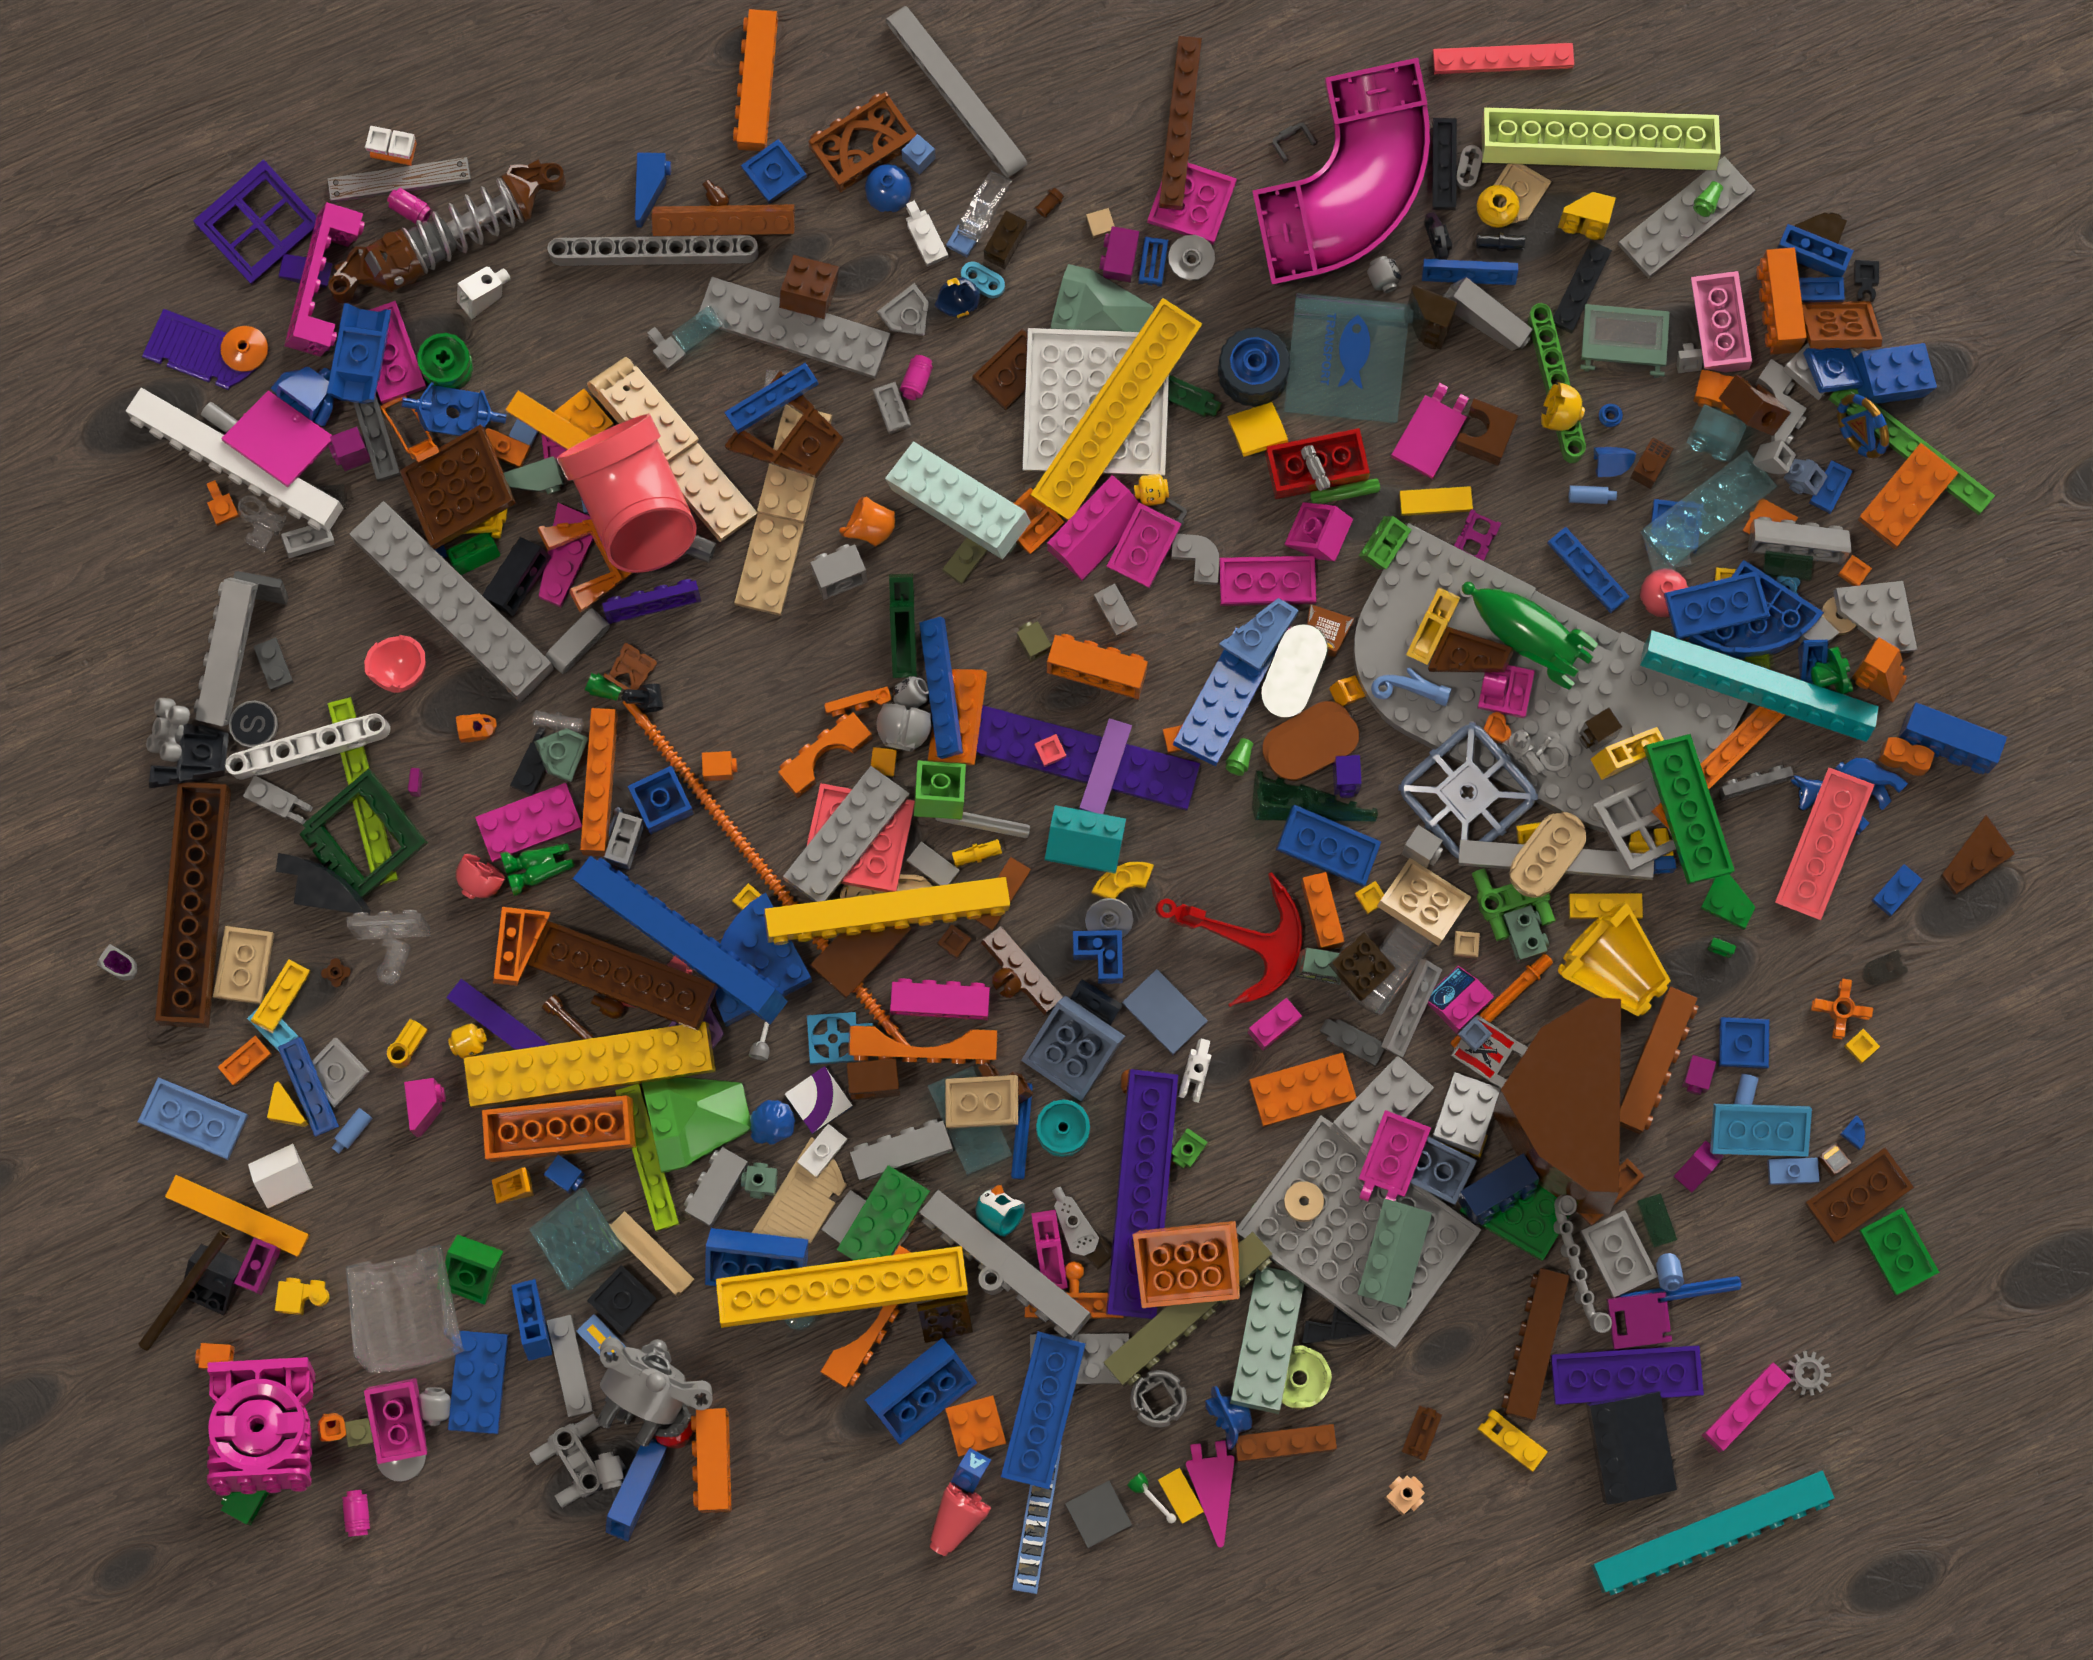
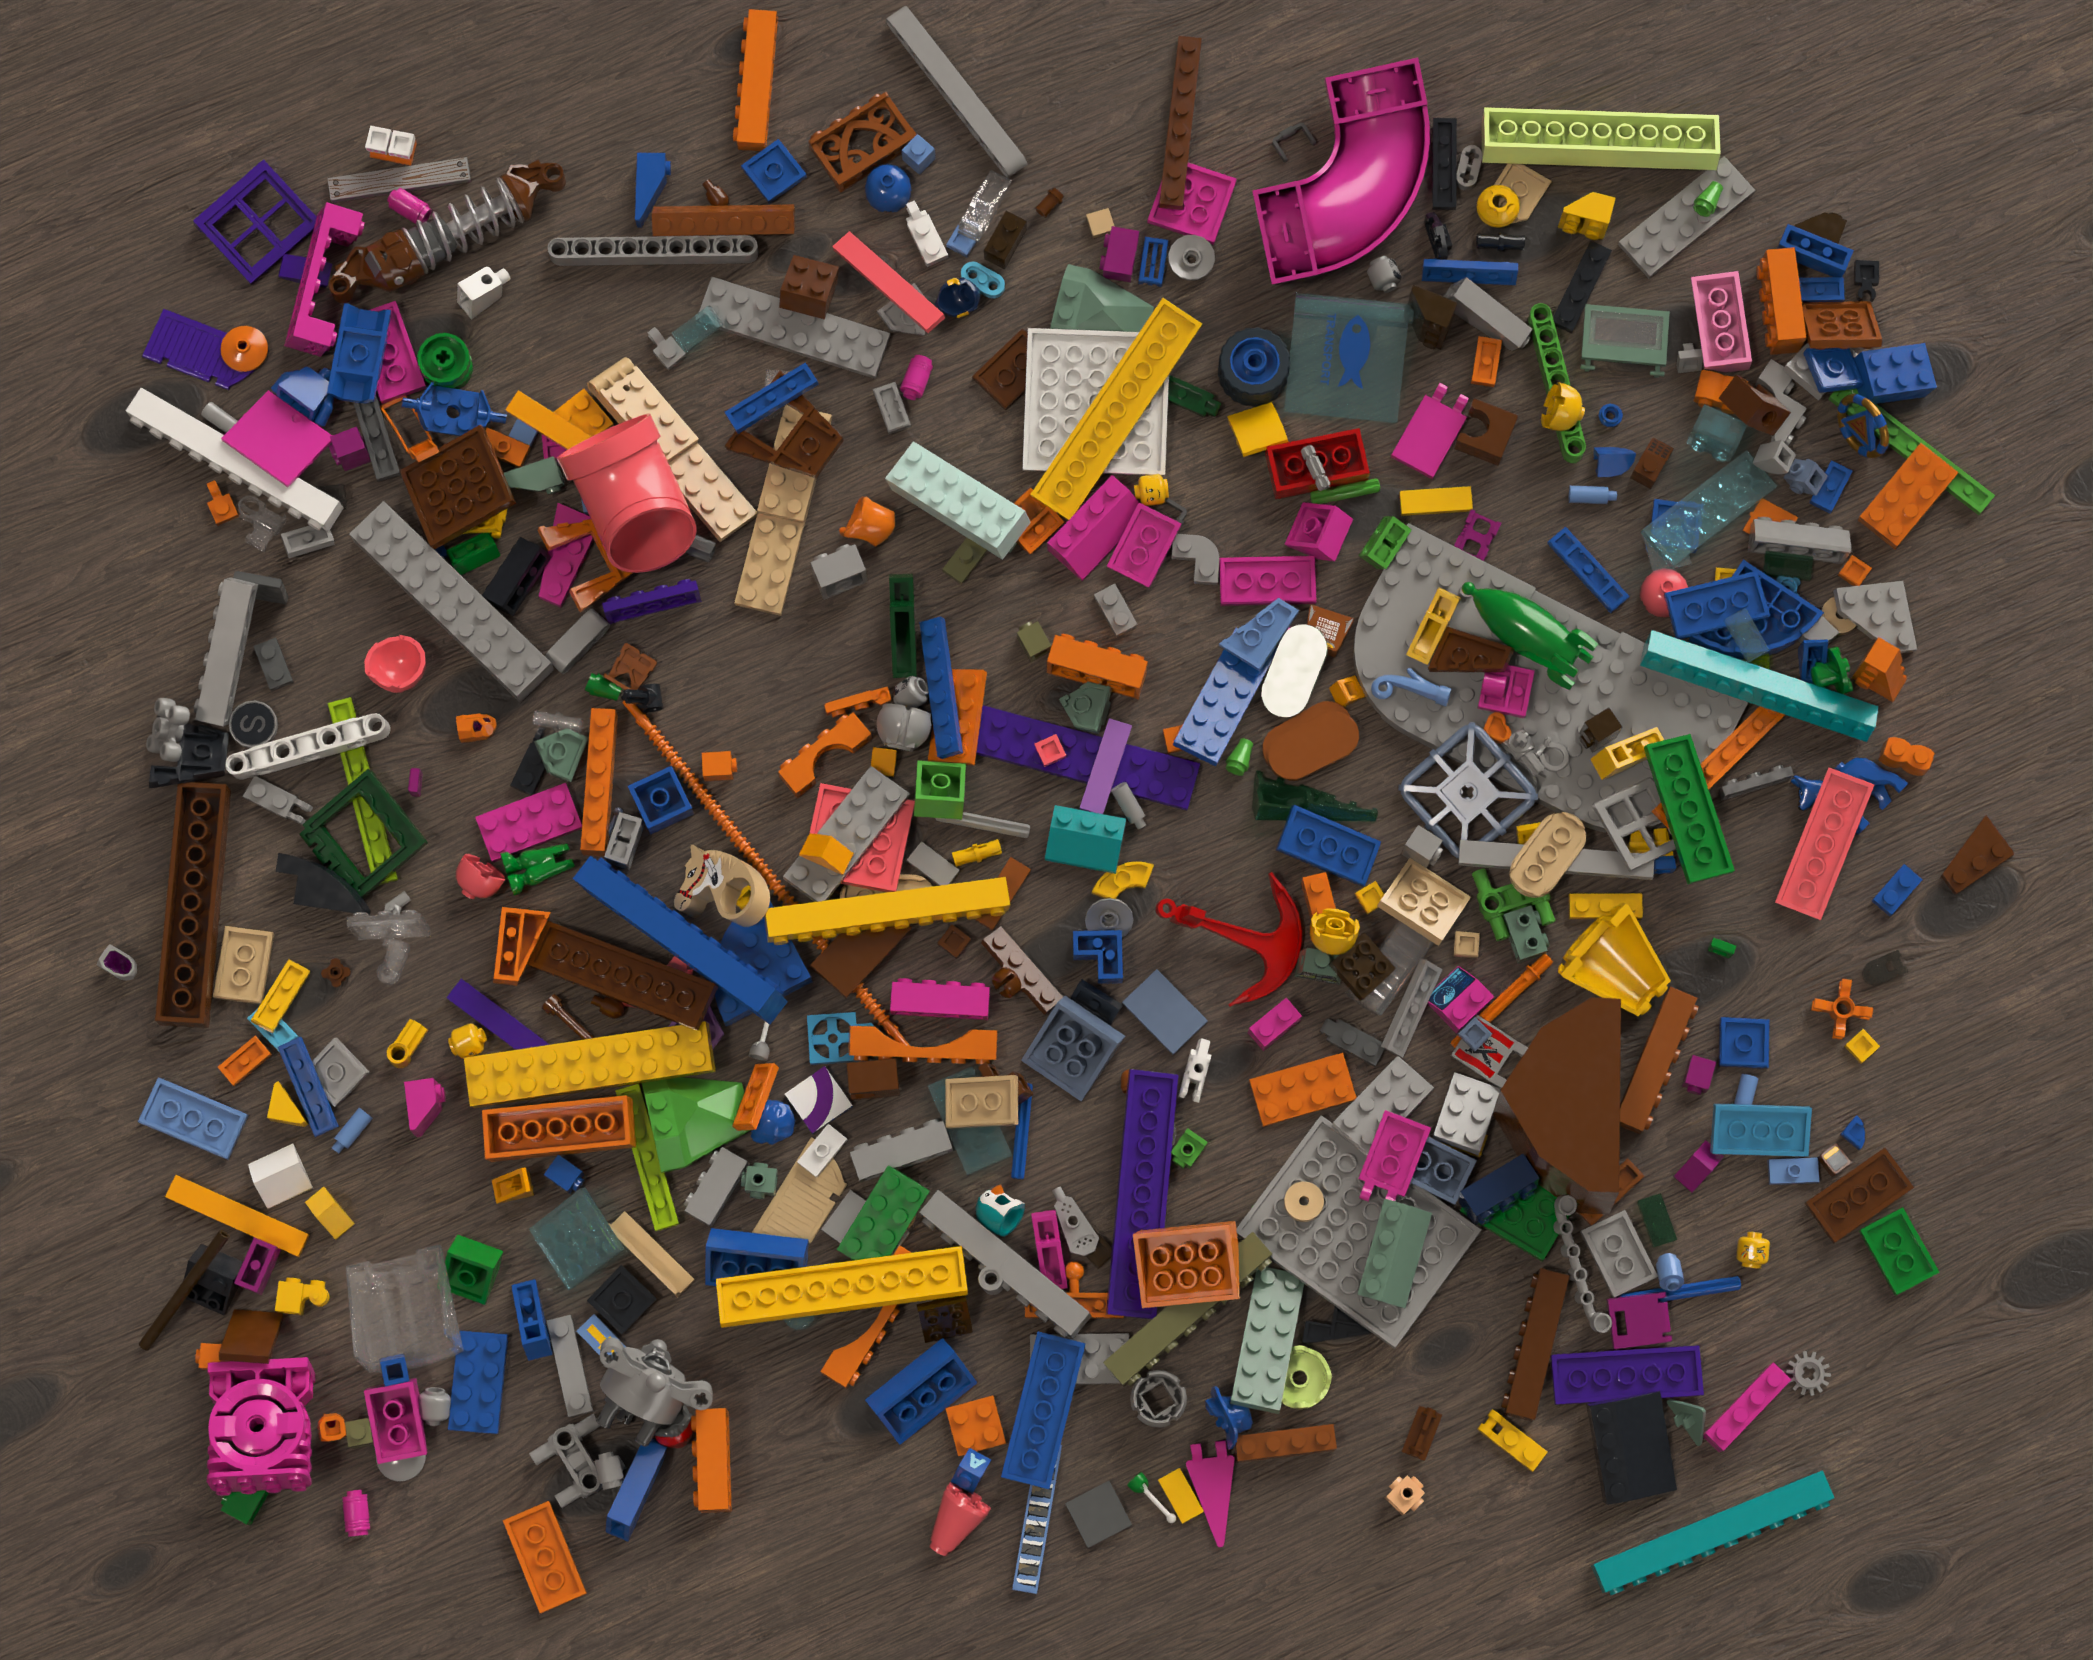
(251, 1336): none -> reddish brown tile
(329, 1213): none -> yellow slope
(394, 1370): none -> blue brick
(397, 903): none -> light grey arm
(544, 1557): none -> orange plate
(720, 878): none -> tan animal
(755, 1096): none -> orange tile
(826, 852): none -> light orange slope
(888, 282): none -> coral tile
(1058, 1142): teal wheel -> none
(1088, 706): none -> sand green plate
(1129, 804): none -> light grey cylinder
(1333, 931): none -> yellow cylinder
(1347, 775): dark purple brick -> none
(1486, 361): none -> orange plate
(1503, 58): coral plate -> none
(1691, 1417): none -> sand green piece
(1728, 902): green wing -> none
(1746, 635): none -> clear light blue plate
(1753, 1250): none -> yellow head
(1953, 738): blue brick -> none

